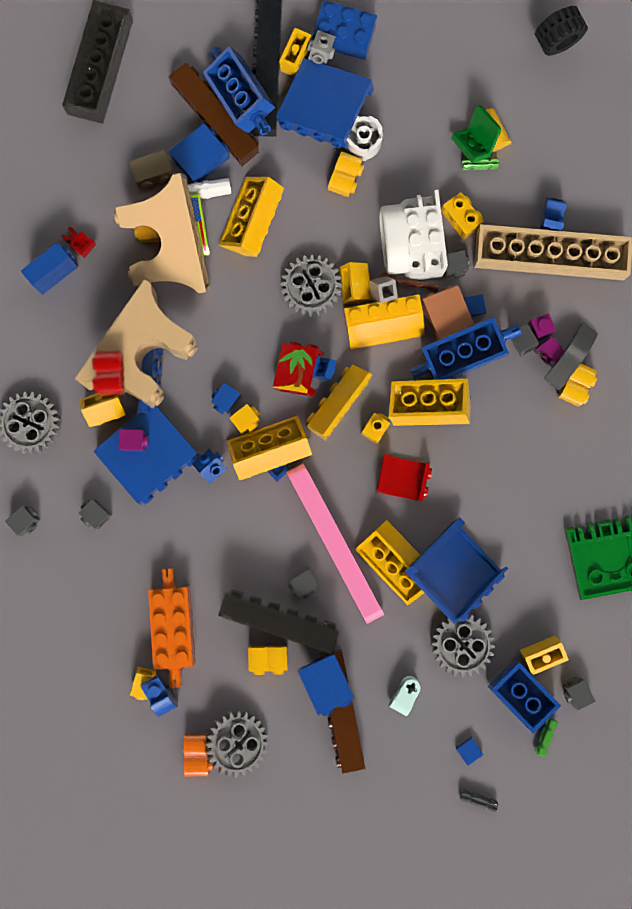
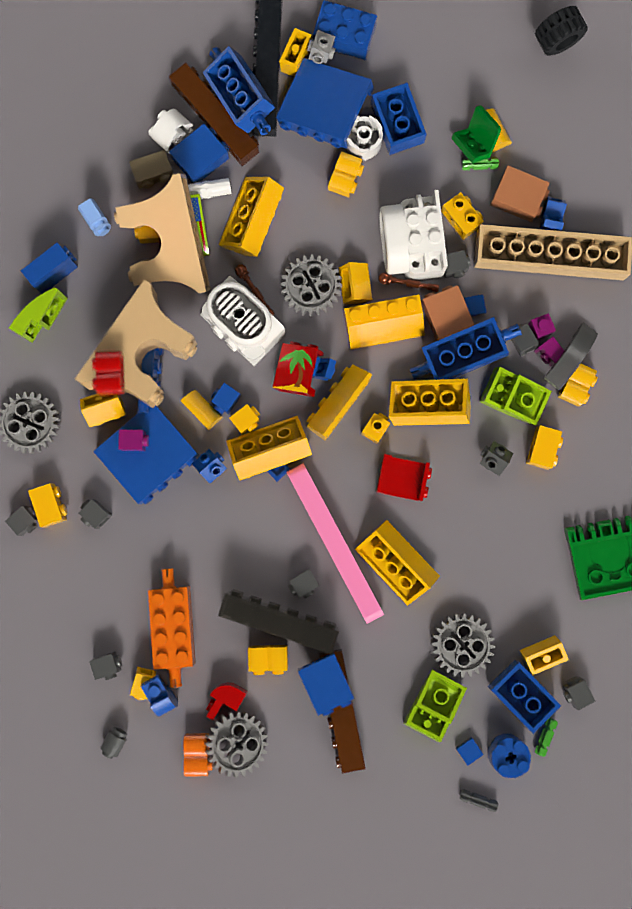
(38, 314): none -> lime slope
(48, 505): none -> yellow brick
(79, 242): red plate -> none
(94, 217): none -> light blue brick
(97, 62): clear smoke brick -> none
(106, 666): none -> dark grey brick
(113, 742): none -> dark grey brick
(170, 129): none -> white brick
(201, 409): none -> yellow brick
(227, 694): none -> red brick
(242, 272): none -> copper piece
(250, 335): none -> white brick
(383, 289): light grey brick -> none
(398, 118): none -> blue brick
(403, 698): light aqua piece -> none
(435, 706): none -> lime slope
(455, 572): blue panel -> none
(495, 458): none -> dark grey brick
(515, 396): none -> lime slope
(519, 761): none -> blue brick
(520, 194): none -> nougat brick
(544, 447): none -> yellow brick

